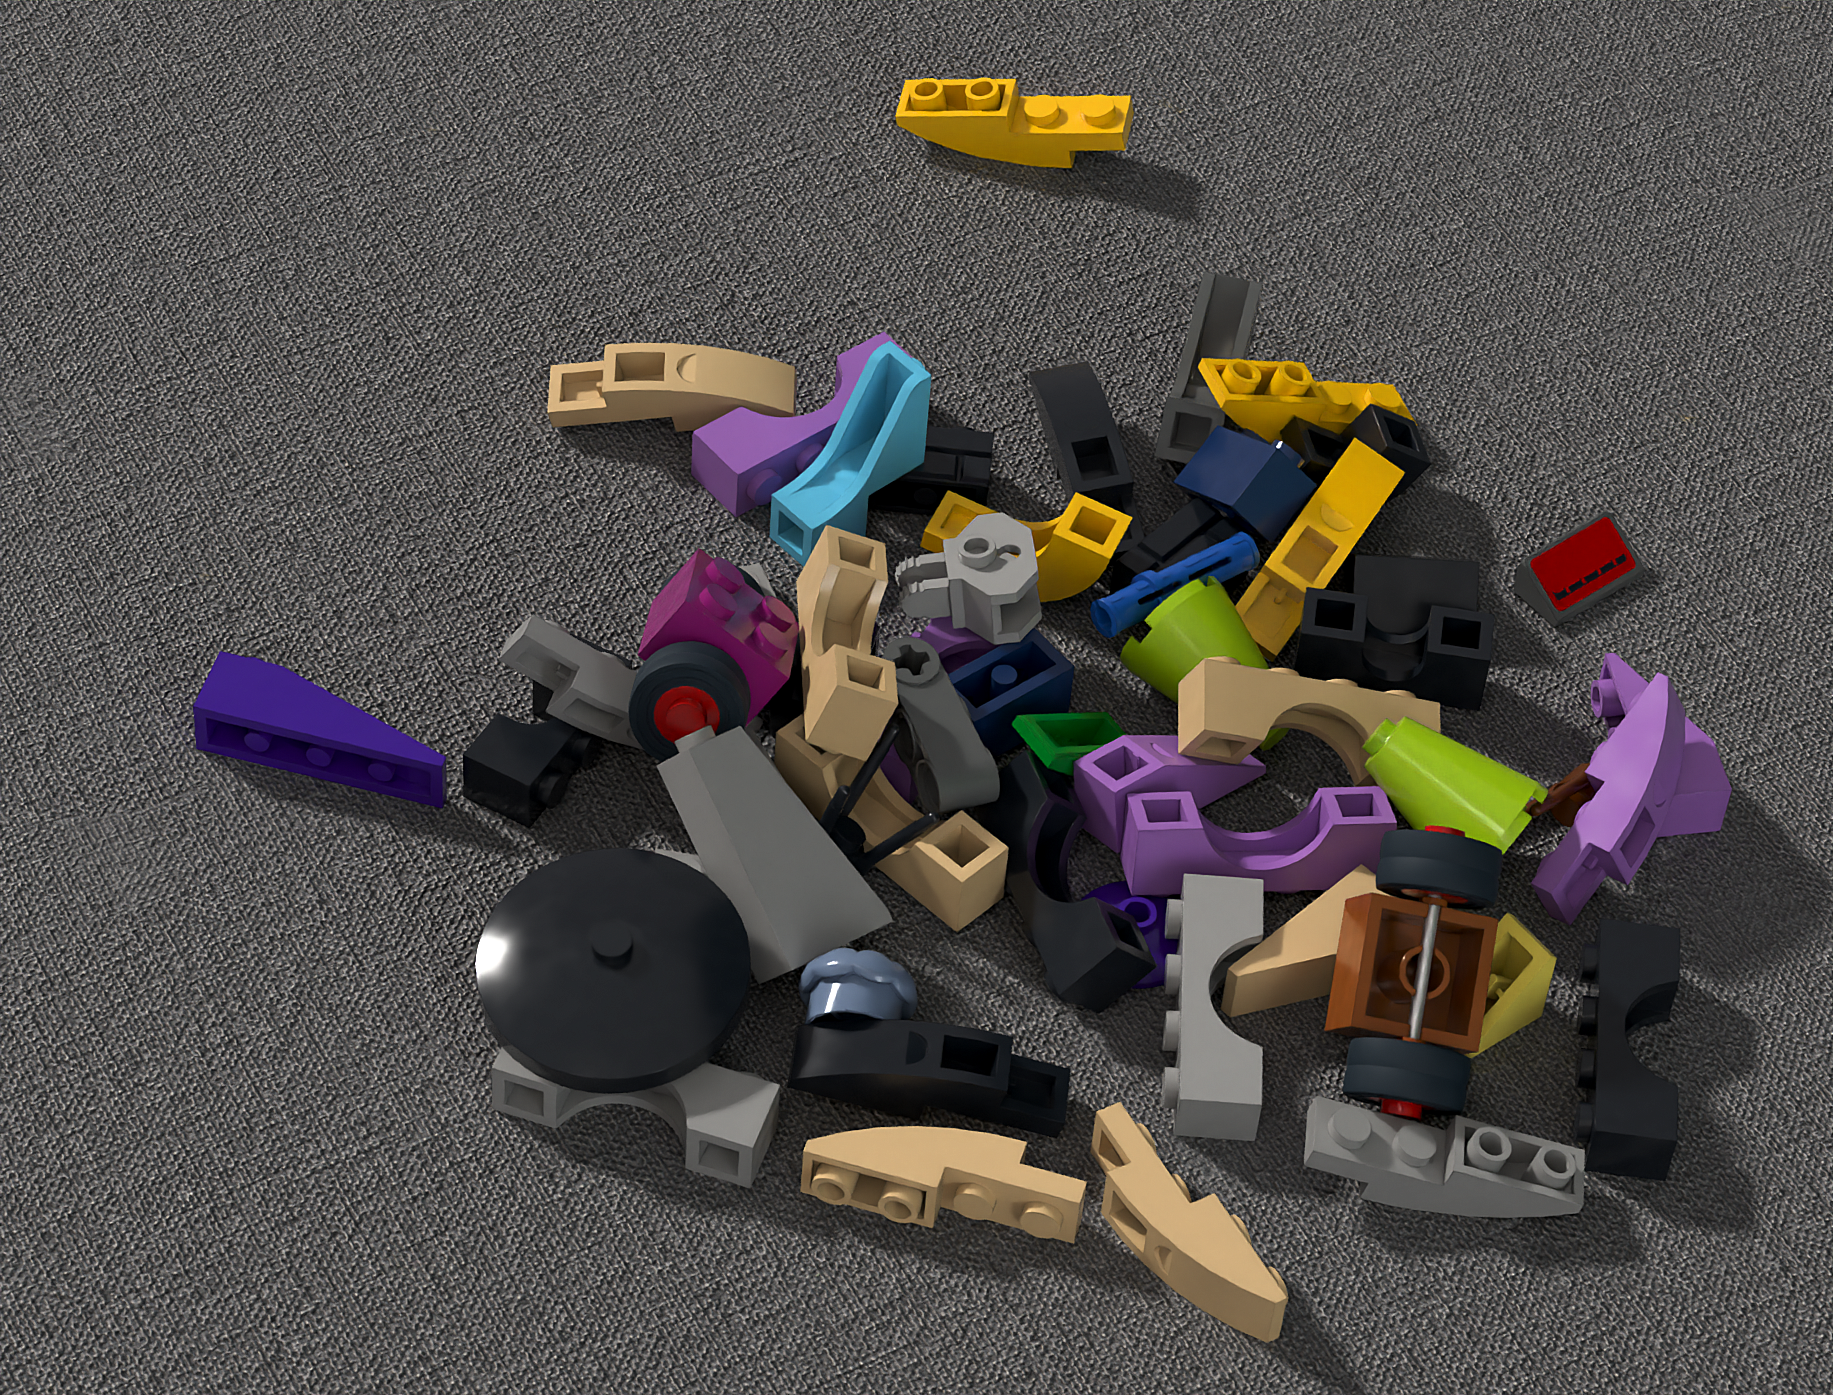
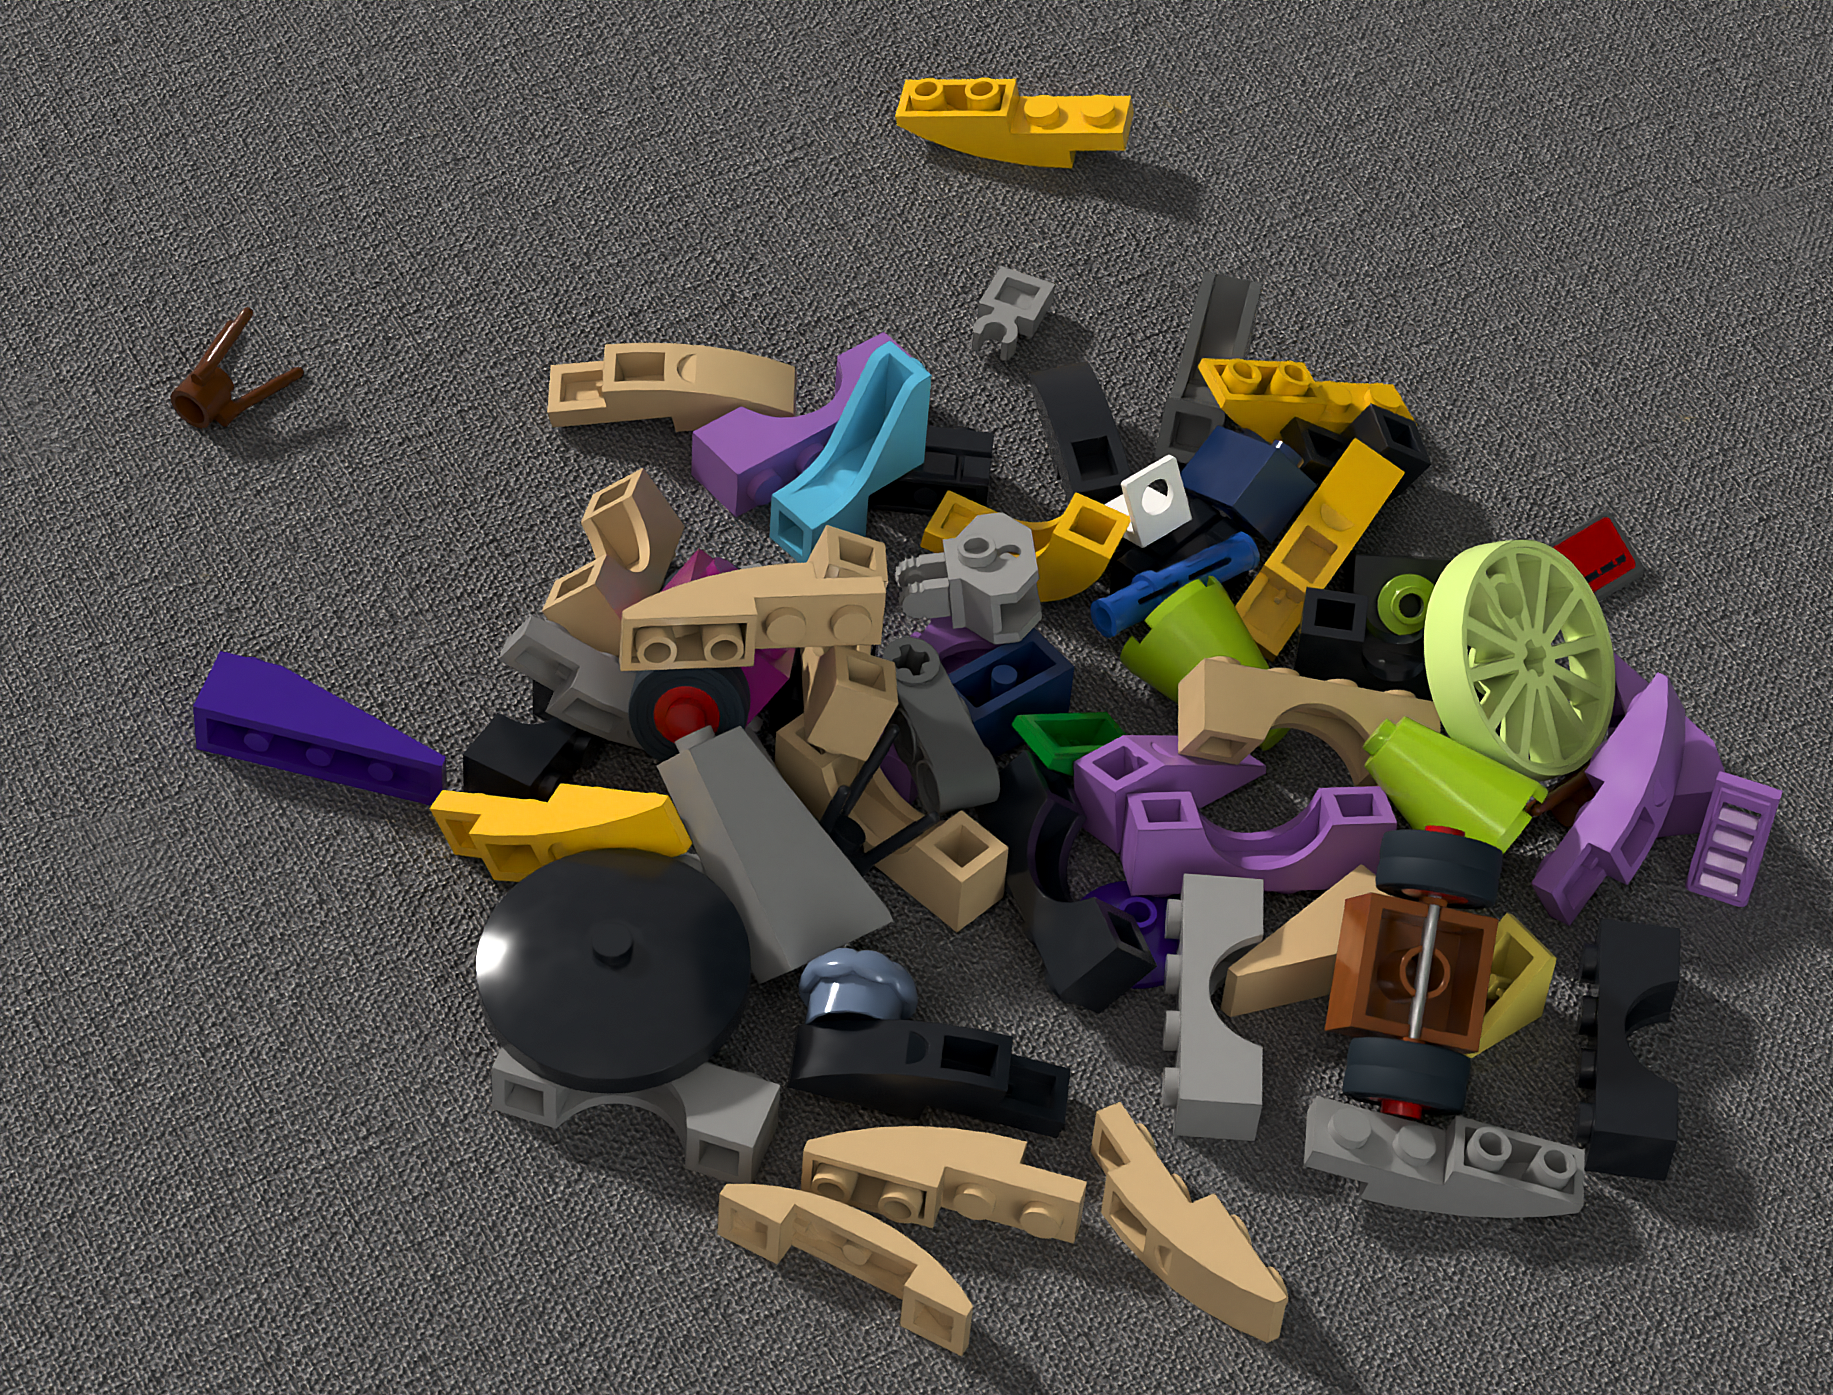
(208, 388): none -> reddish brown plant
(528, 834): none -> yellow slope
(633, 546): none -> tan arch
(733, 613): none -> tan slope
(775, 1217): none -> tan slope
(1009, 307): none -> light grey plate
(1149, 510): none -> white bracket
(1389, 603): none -> lime plate
(1513, 658): none -> yellowish green piece
(1732, 840): none -> medium lavender slope

